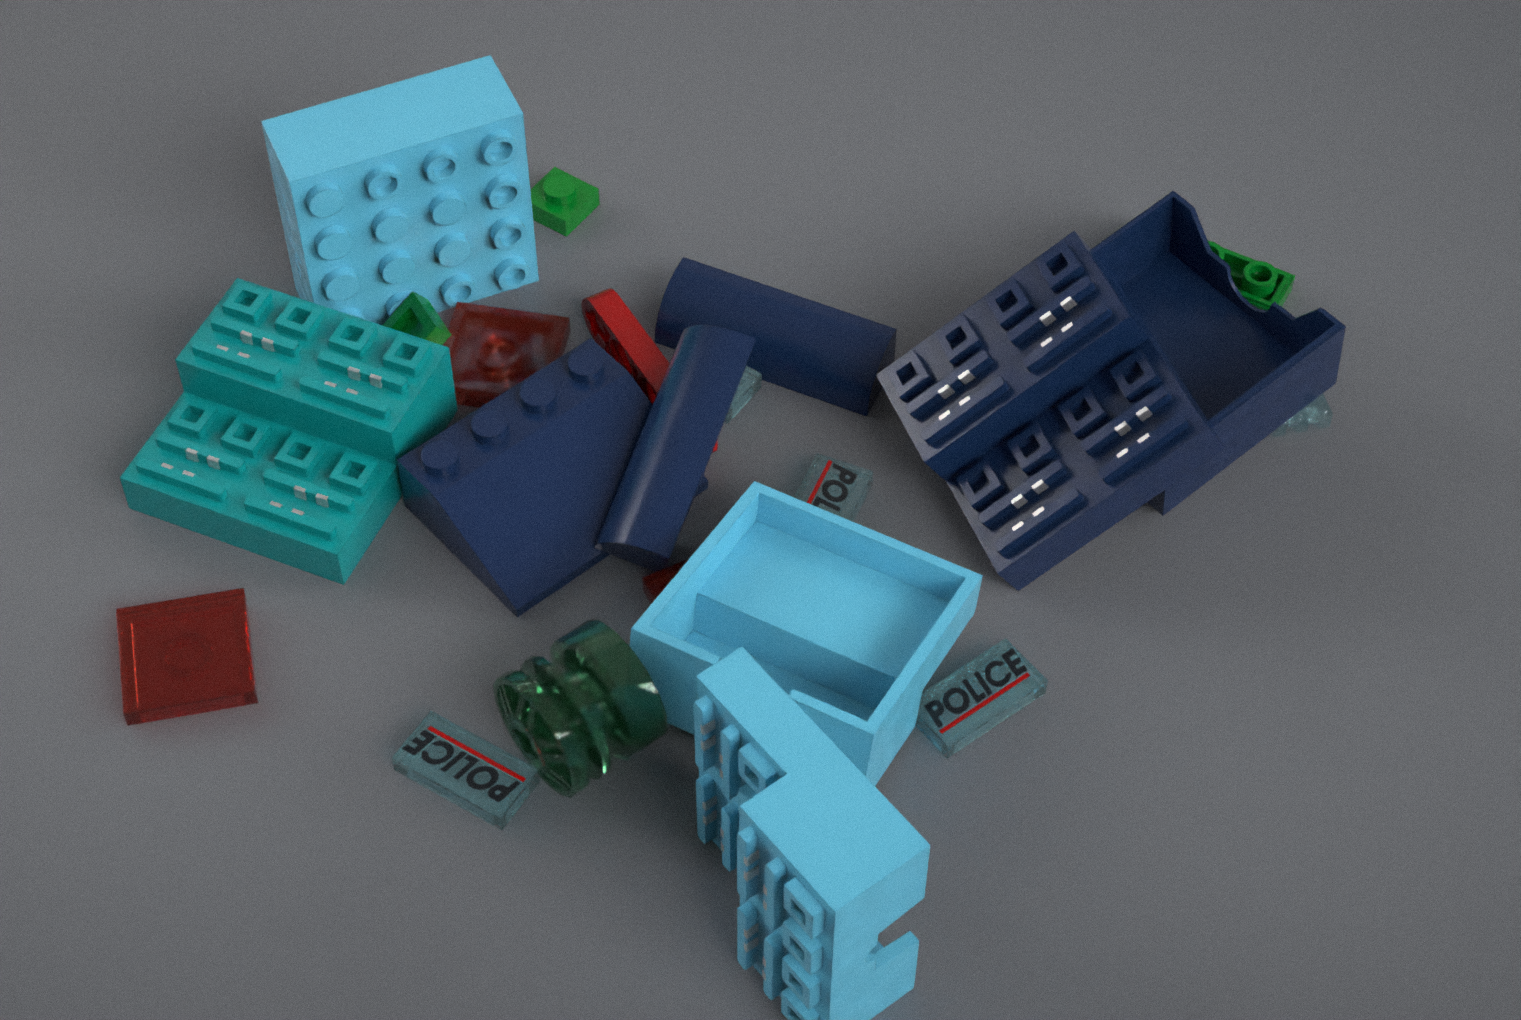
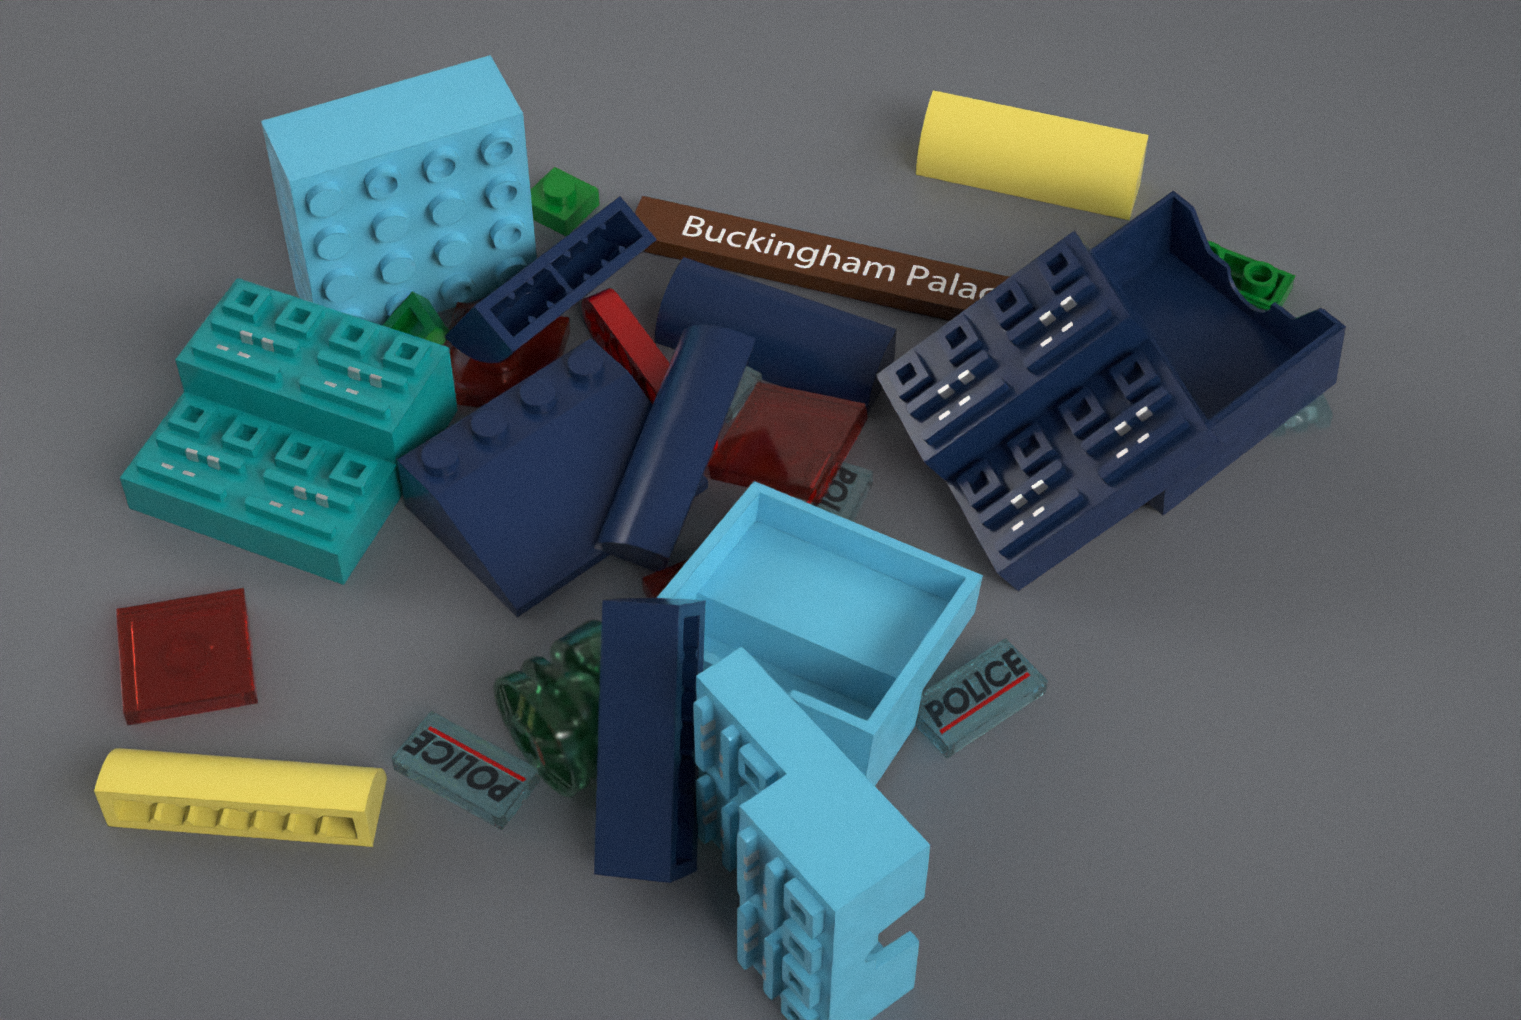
(241, 796): none -> light yellow brick
(551, 284): none -> dark blue brick
(647, 738): none -> dark blue brick
(788, 441): none -> clear red tile
(813, 260): none -> reddish brown tile
(1031, 155): none -> light yellow brick

